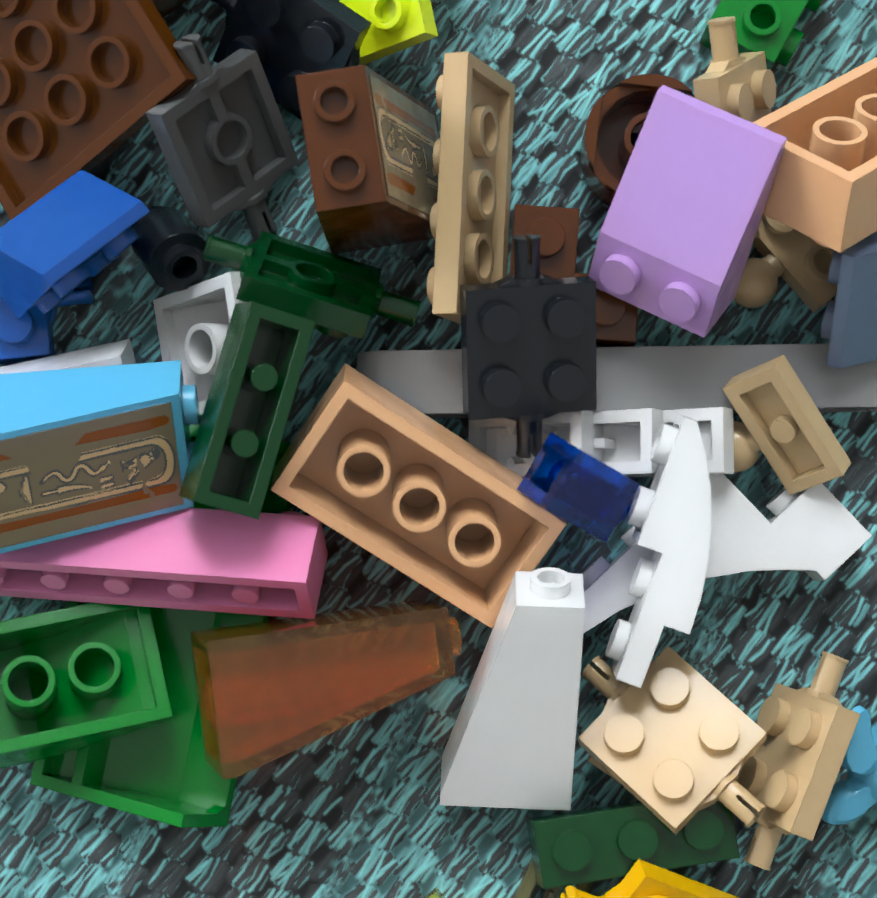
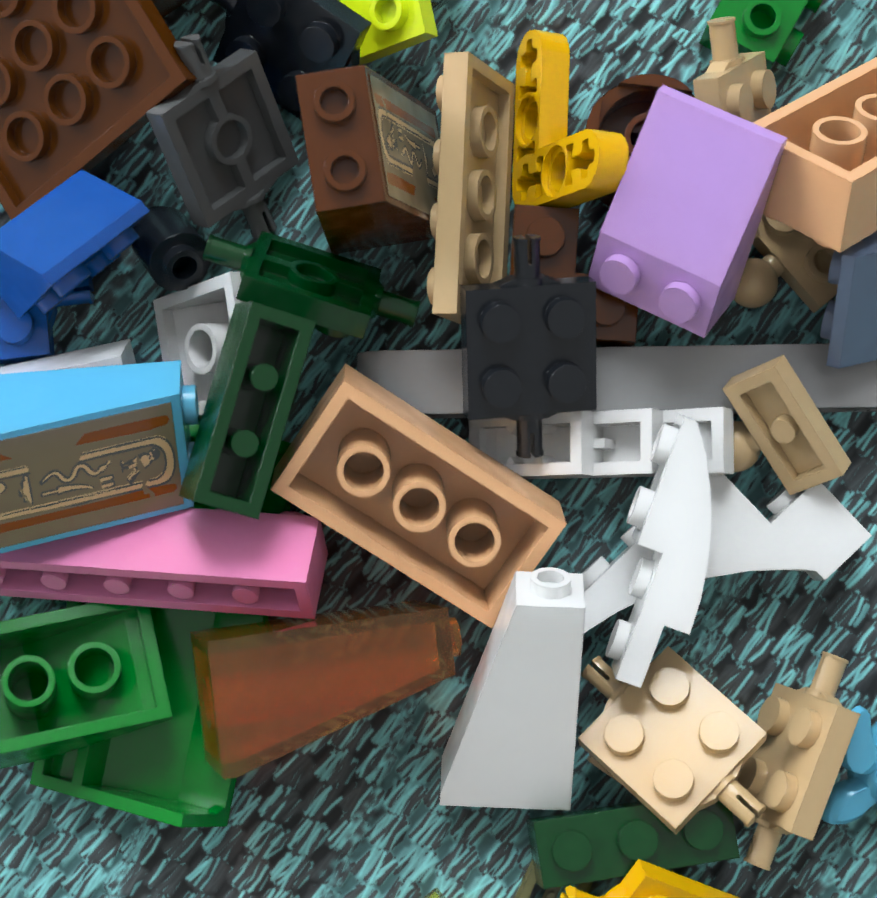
(546, 162): none -> yellow beam
(578, 487): clear blue brick -> none

